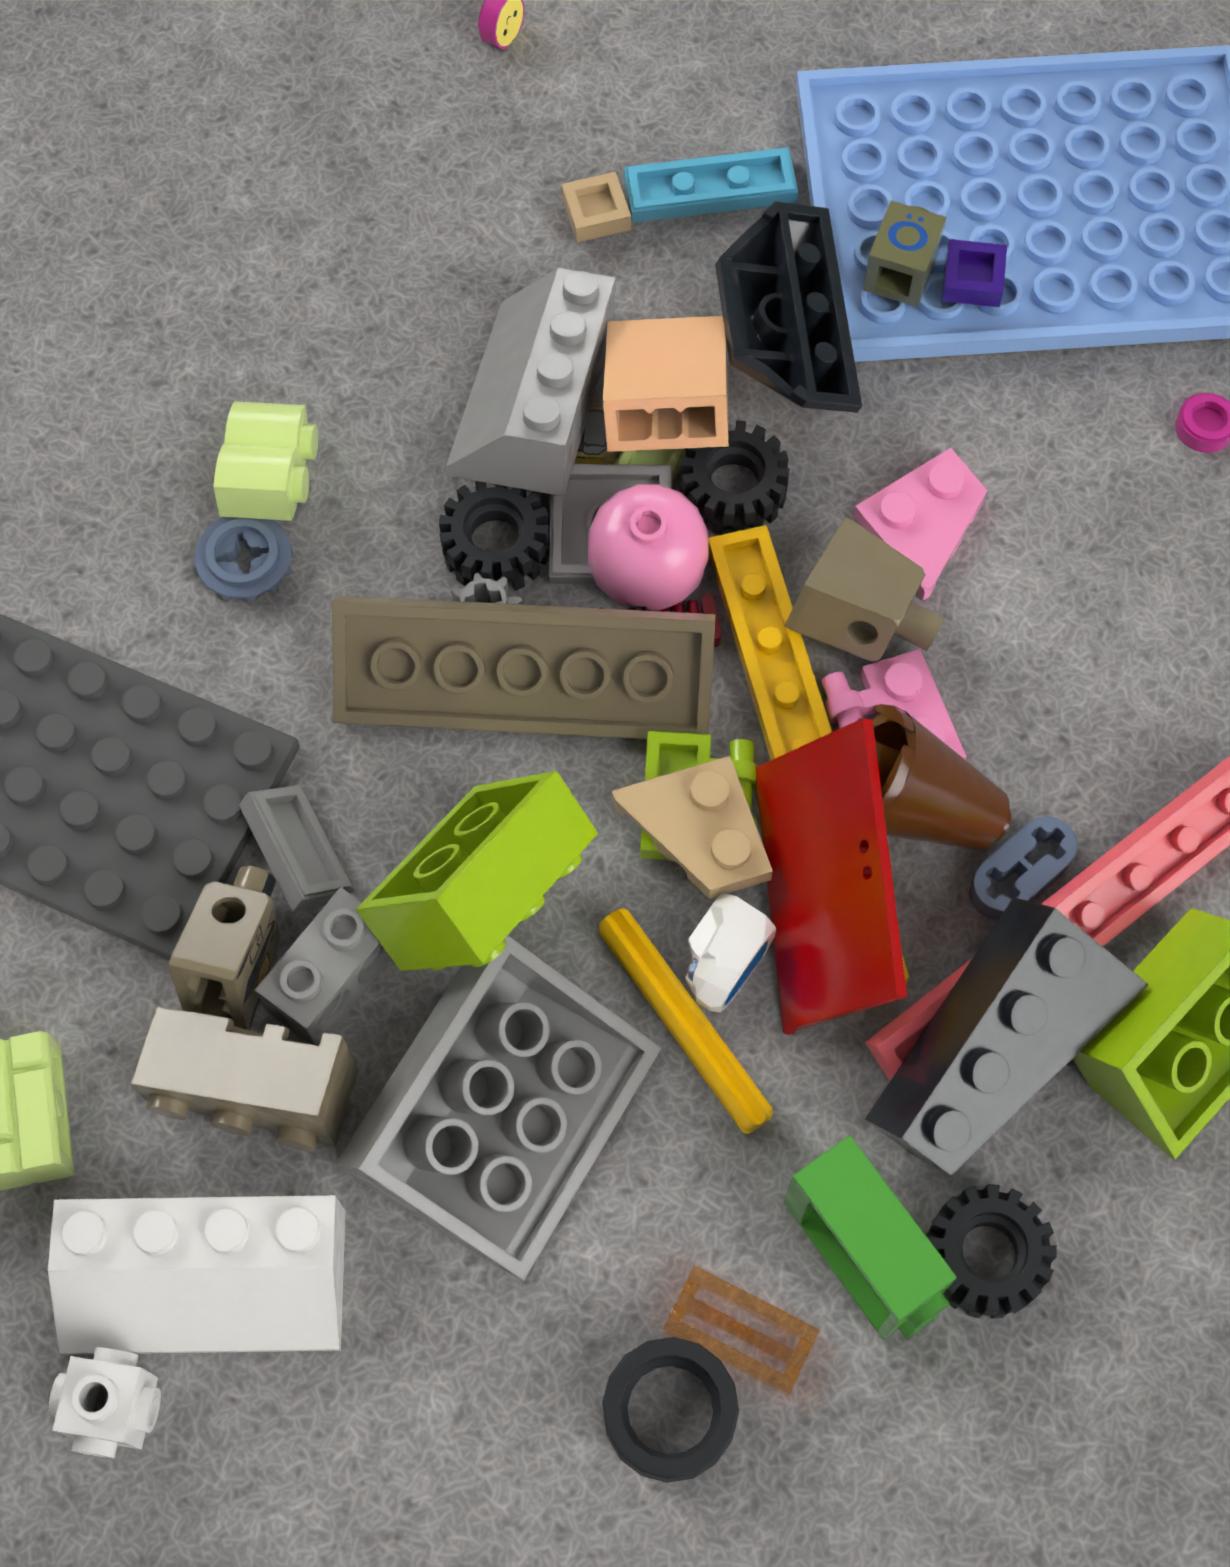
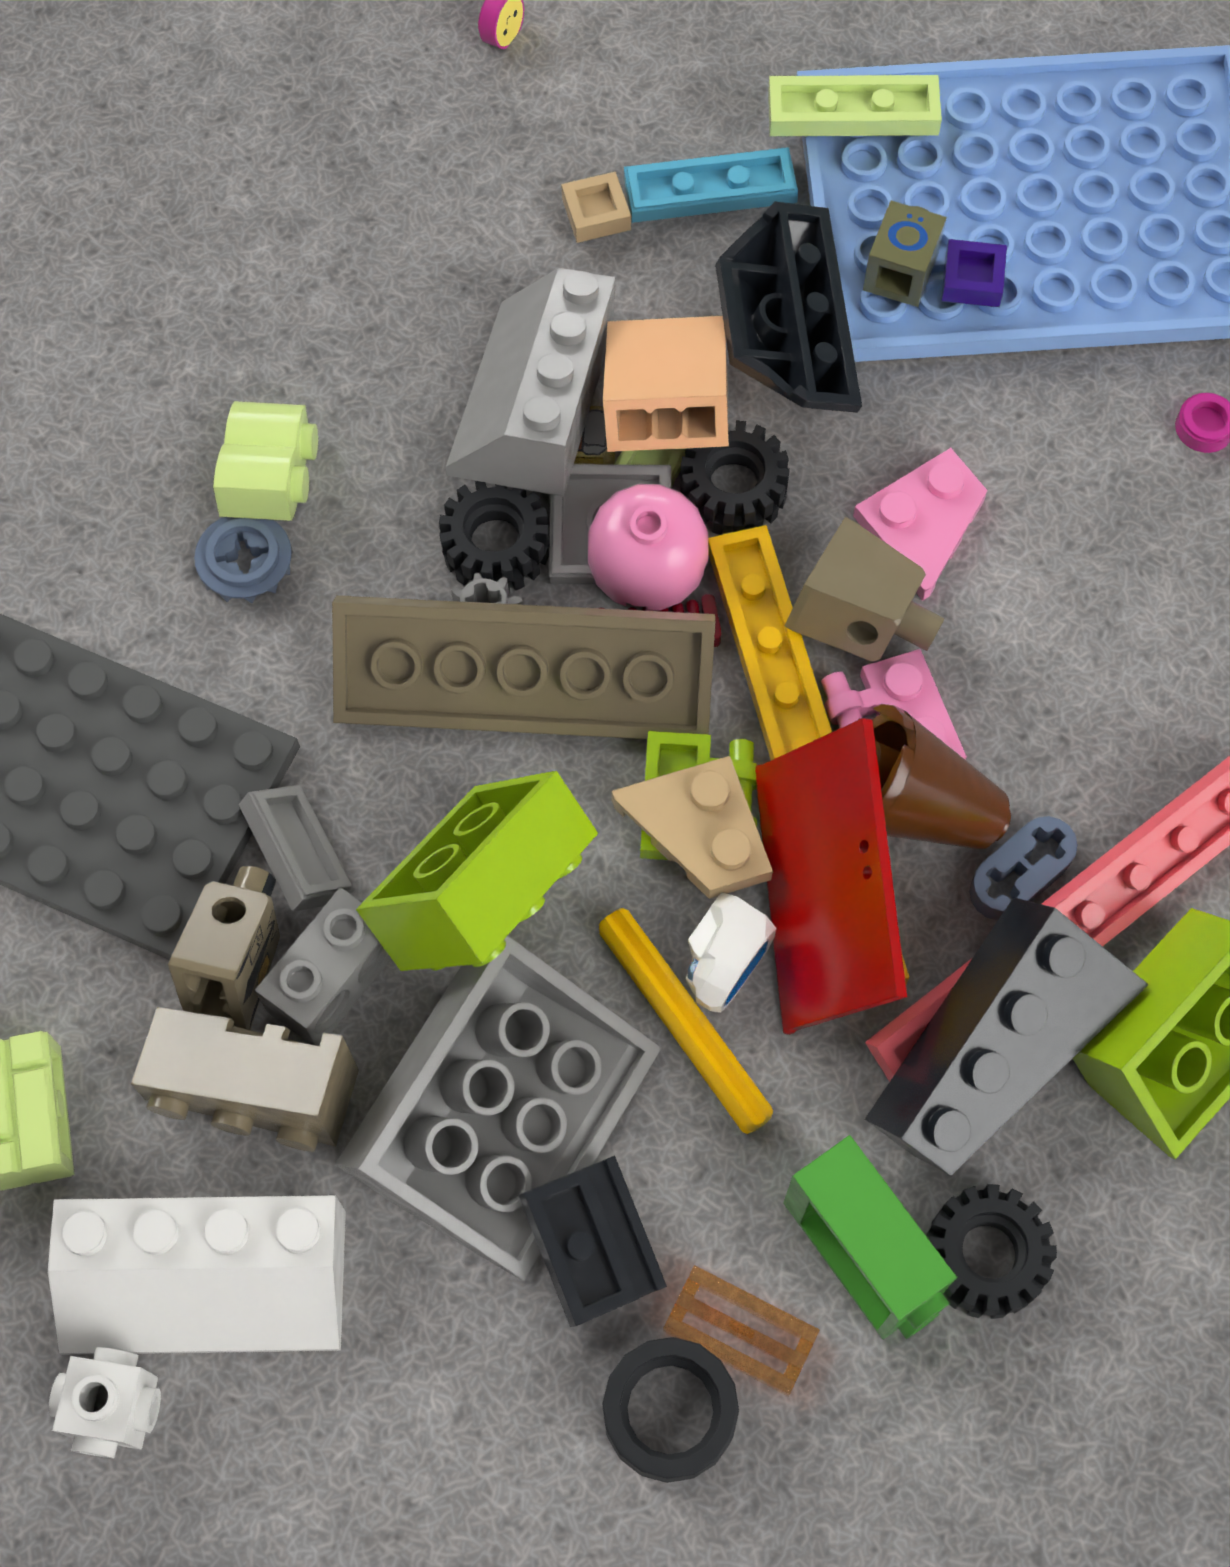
(592, 1241): none -> black plate
(854, 105): none -> yellowish green plate

